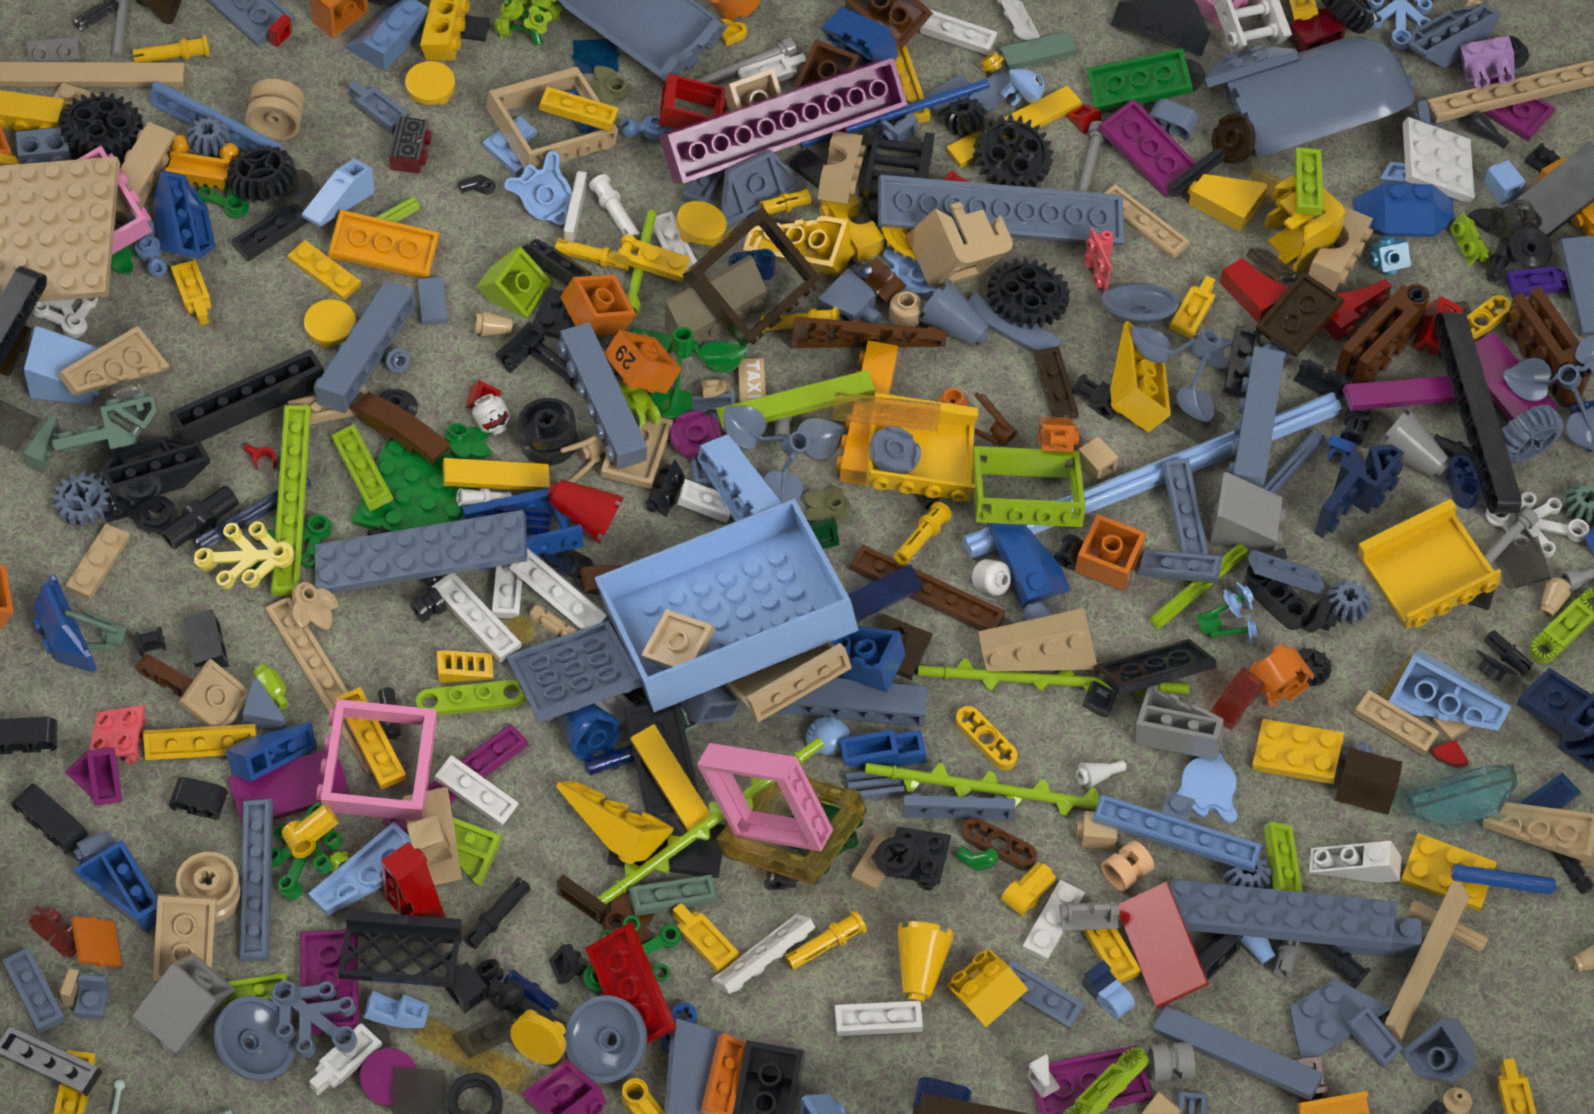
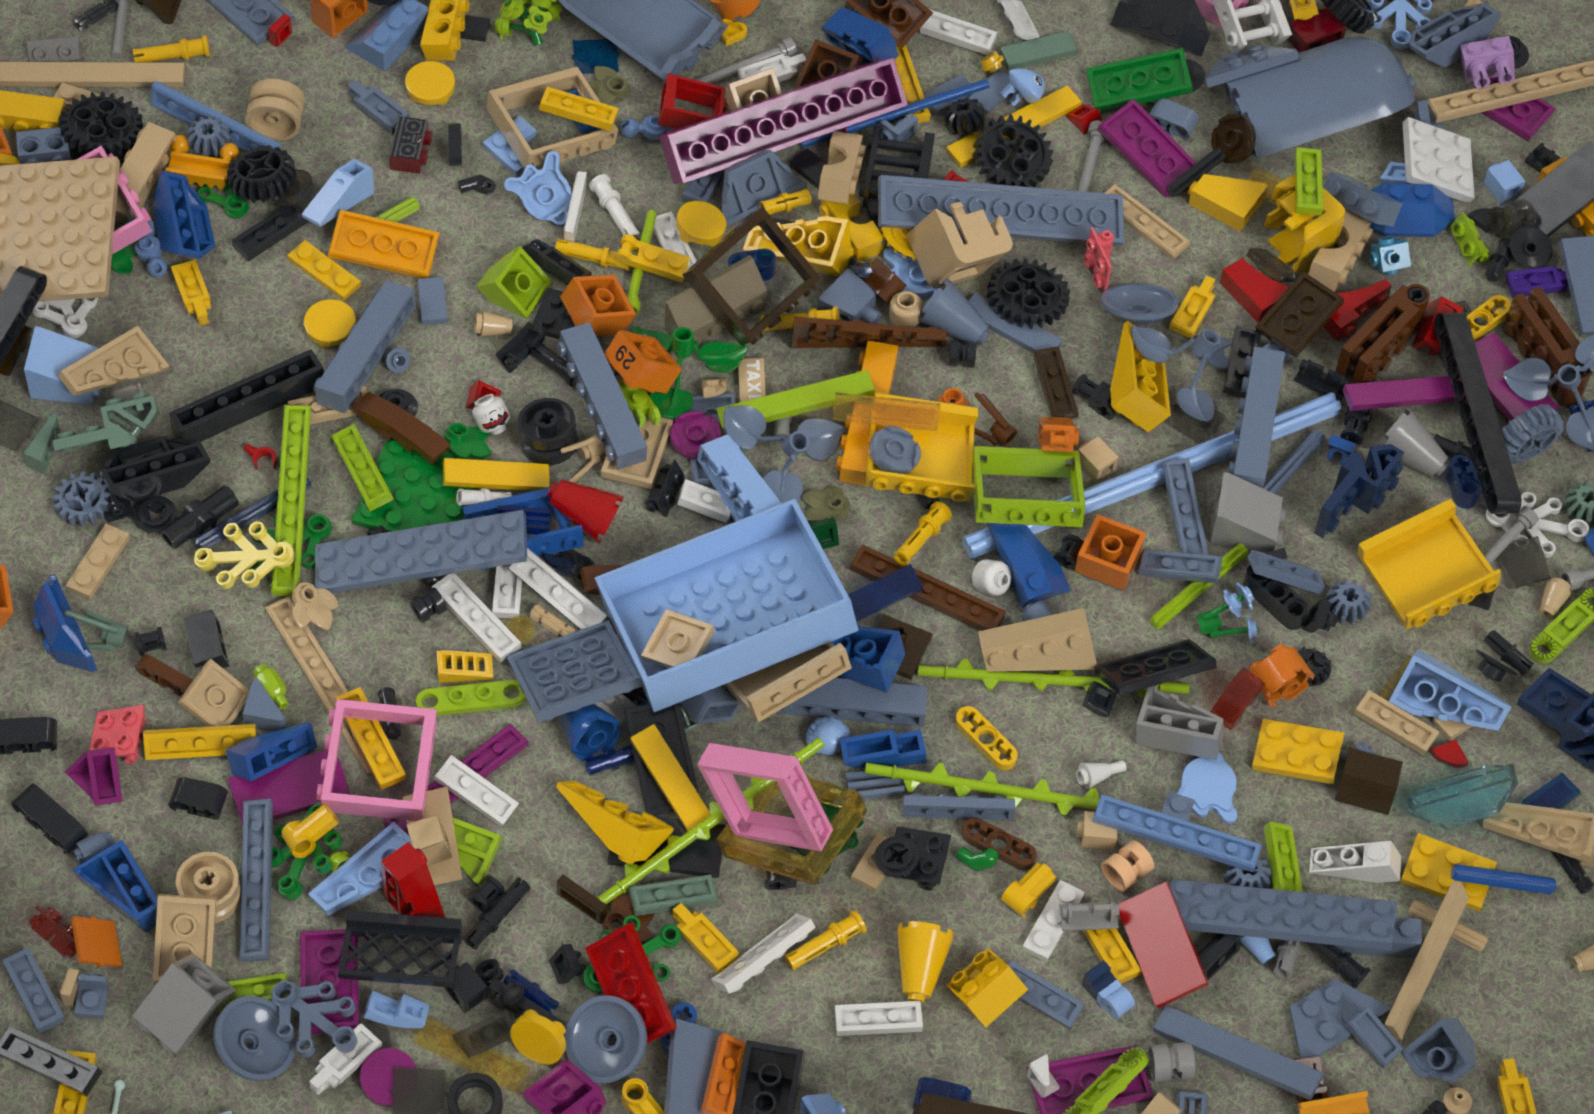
(455, 144): none -> black beam
(486, 893): none -> black bush
(968, 354): none -> black wheel
(1364, 202): none -> sand blue arch
(1483, 127): black cone -> none

